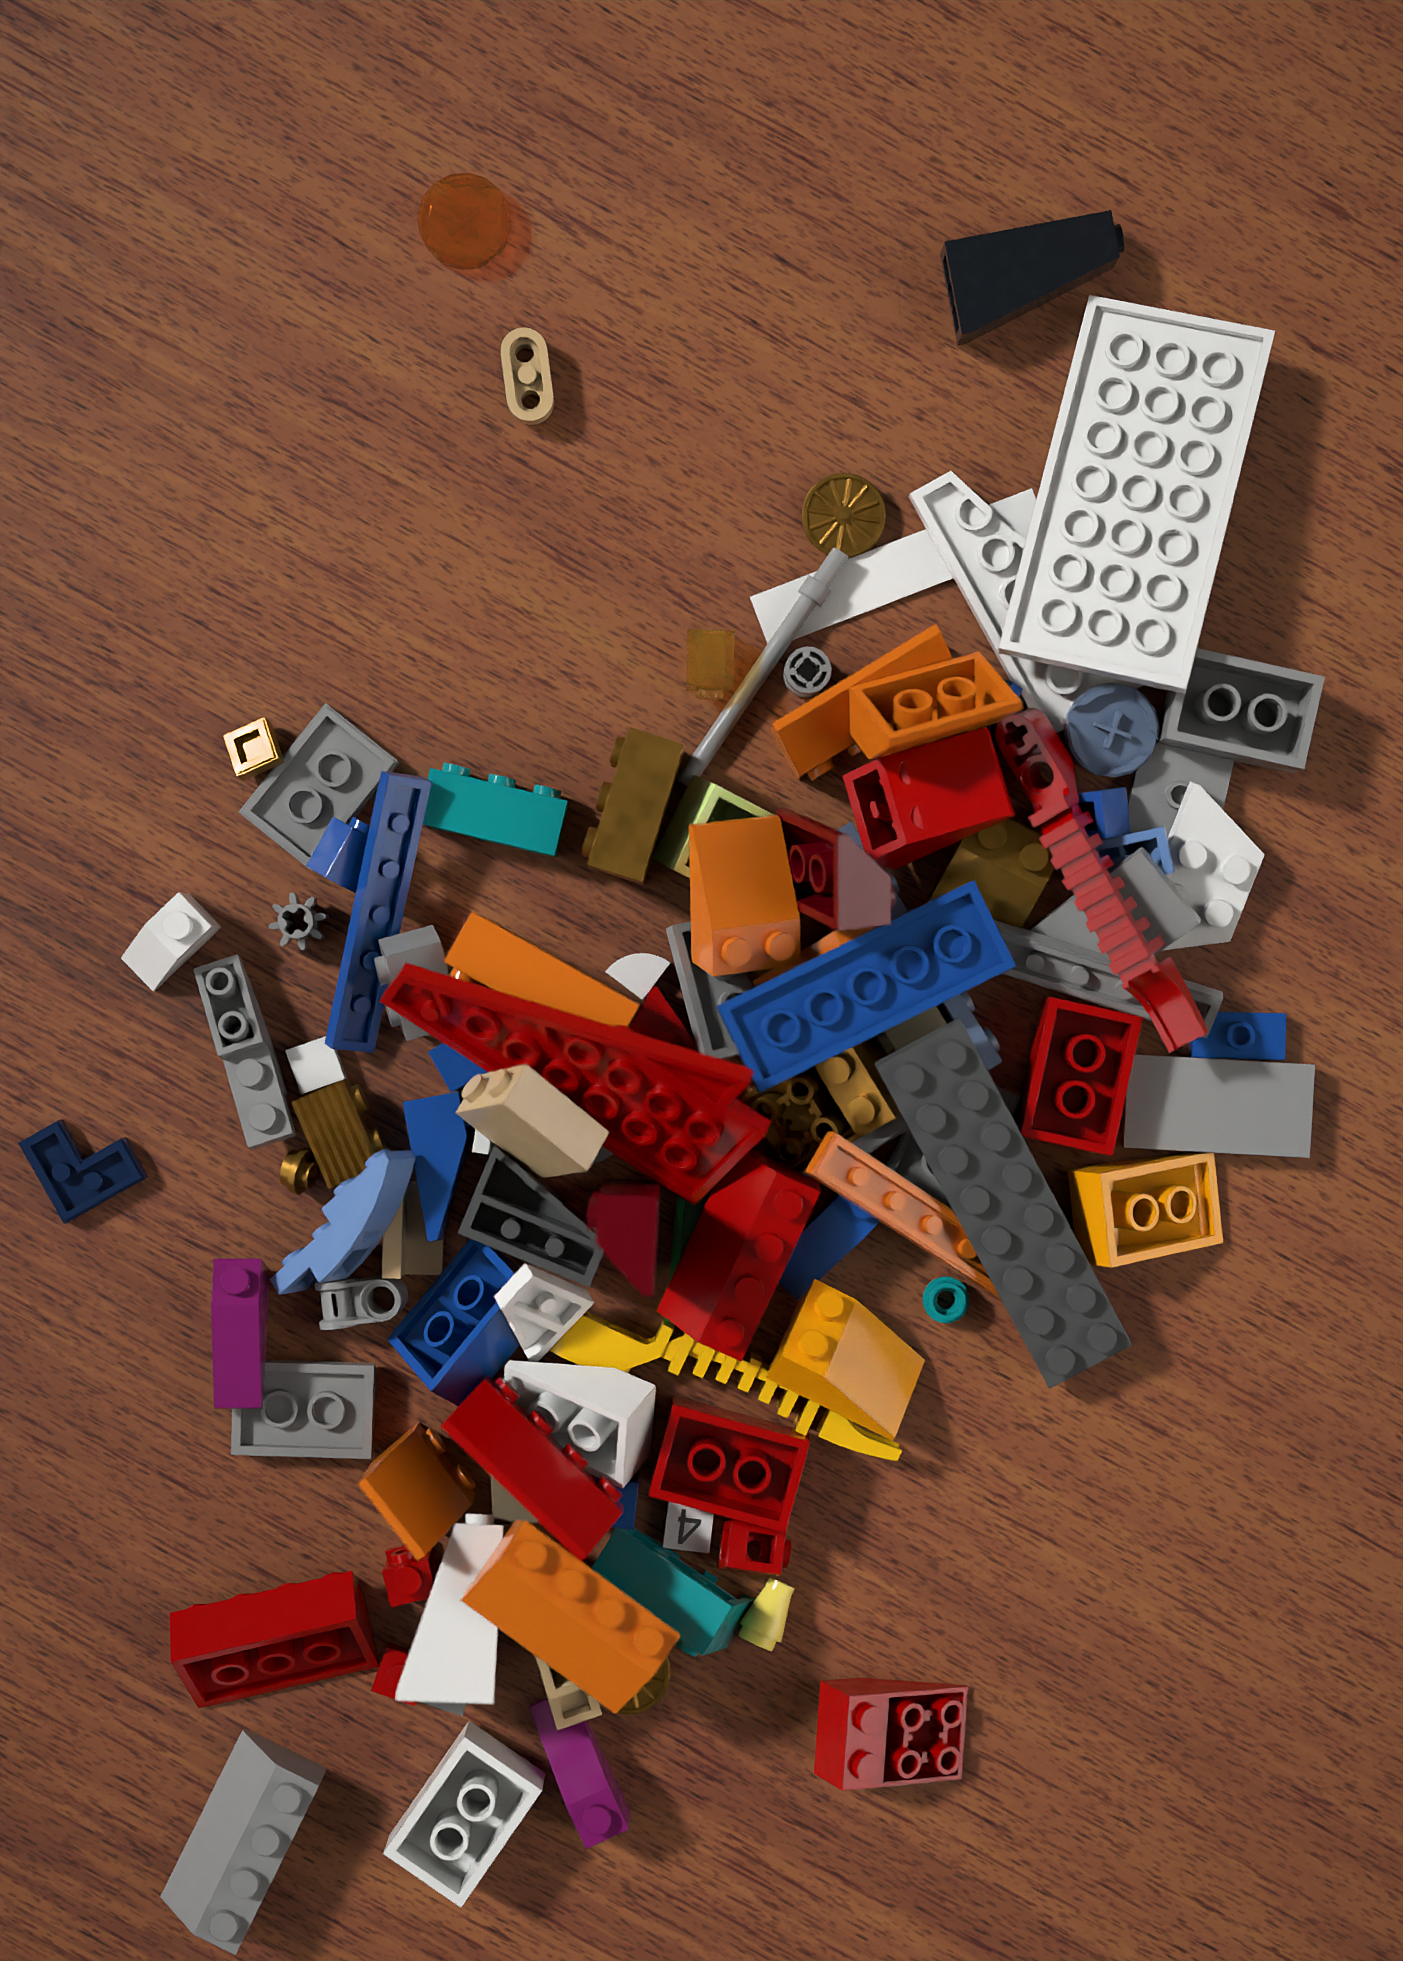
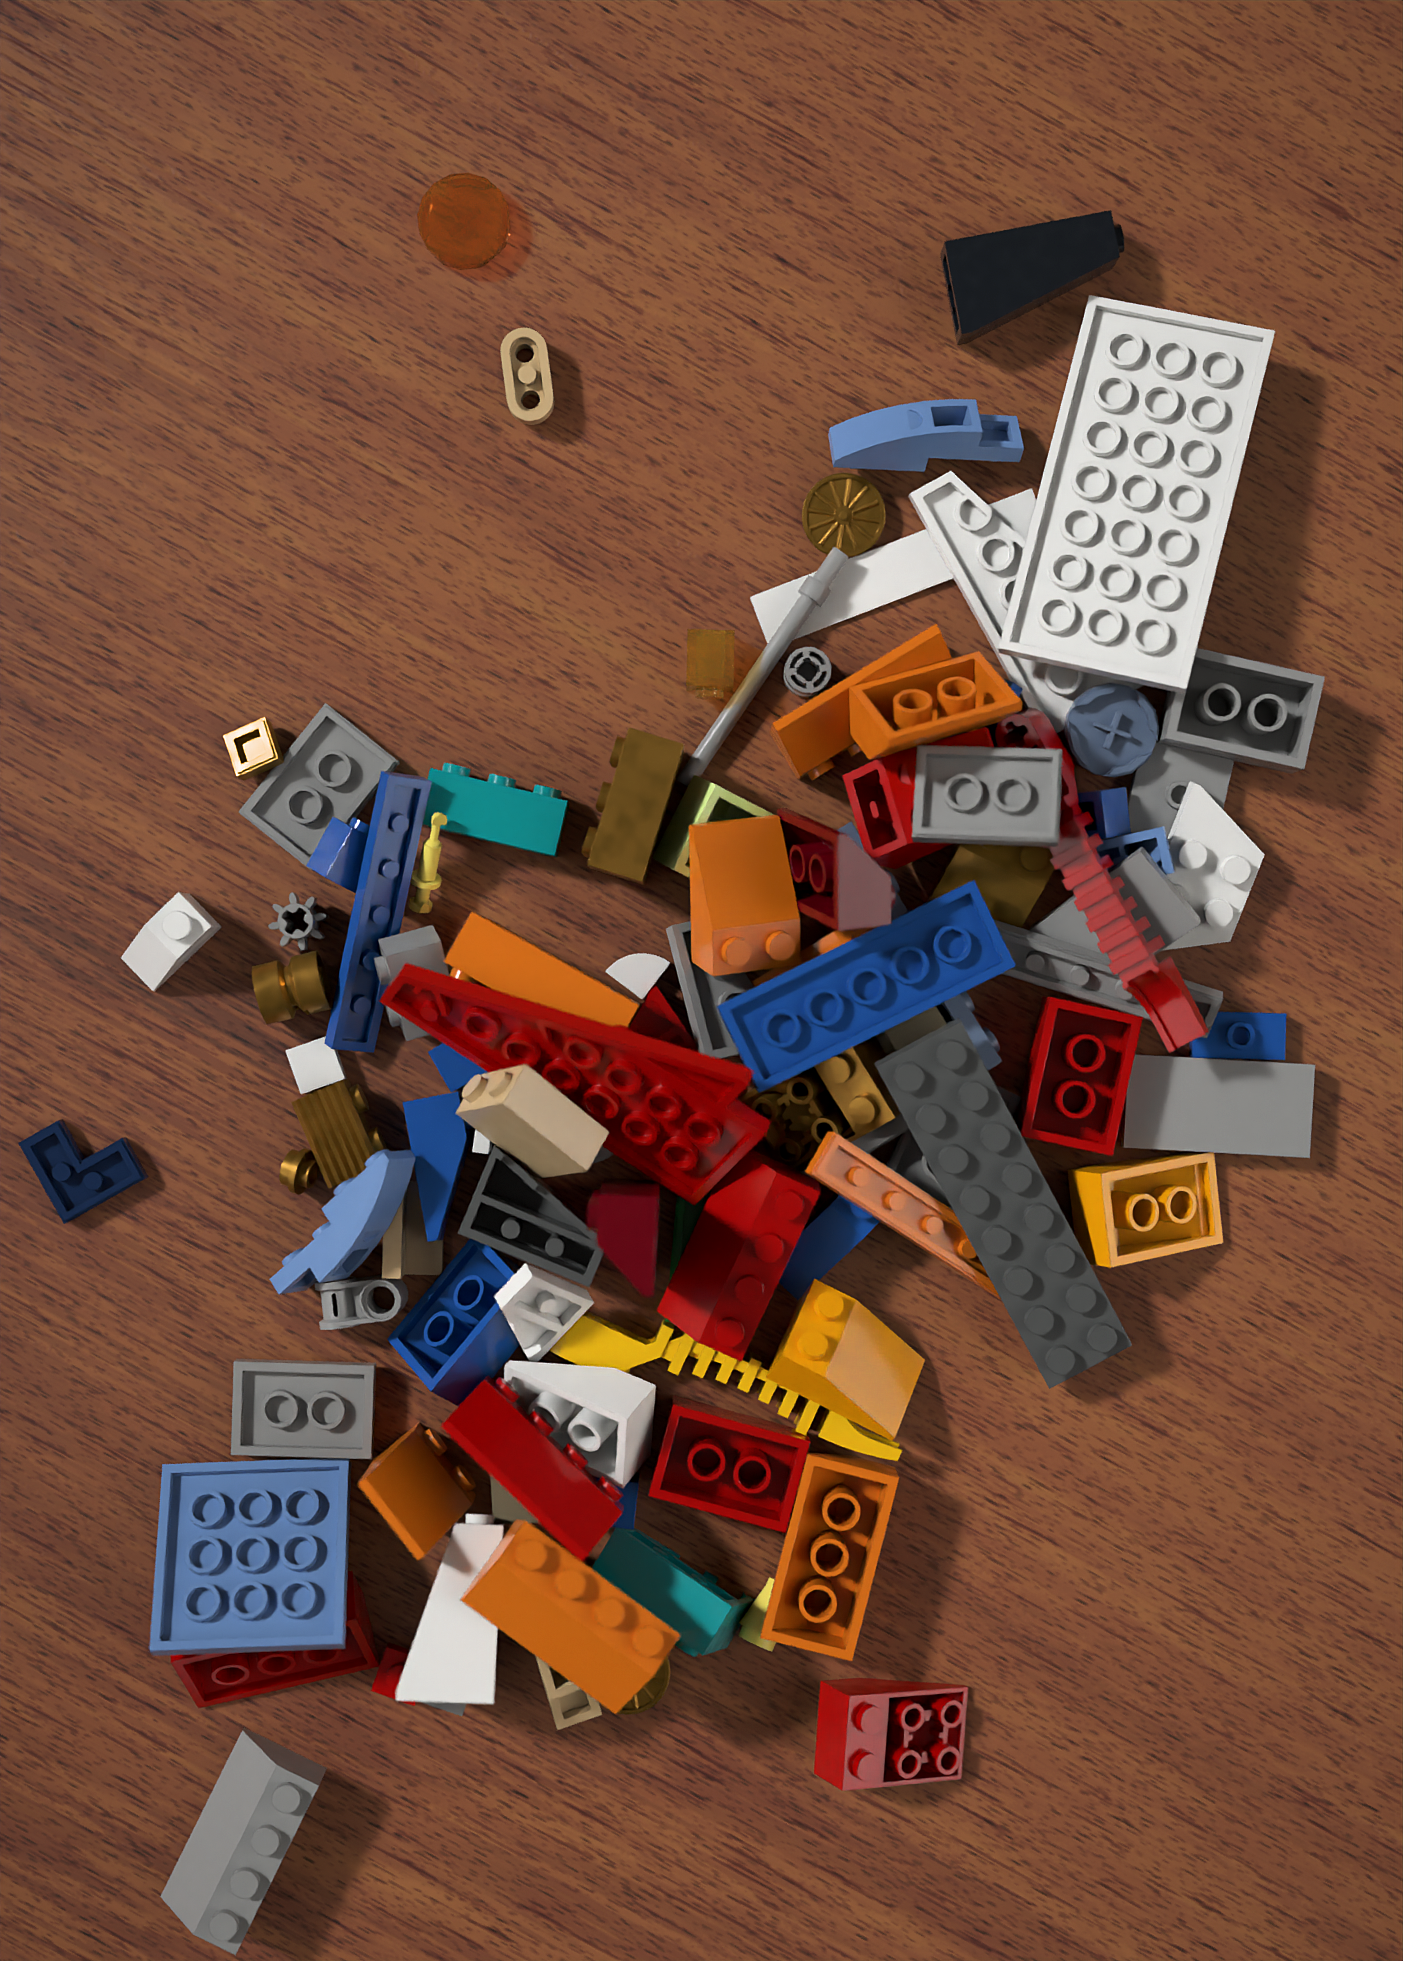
(239, 1332): magenta slope -> none
(246, 1051): light grey slope -> none
(252, 1557): none -> medium blue plate
(291, 987): none -> pearl gold wheel
(407, 1577): red brick -> none
(426, 876): none -> light yellow piece
(464, 1814): white brick -> none
(582, 1777): magenta slope -> none
(687, 1528): white tile -> none
(733, 1556): red brick -> none
(830, 1554): none -> orange slope
(913, 432): none -> medium blue slope
(956, 1309): teal plate -> none
(987, 795): none -> light grey tile

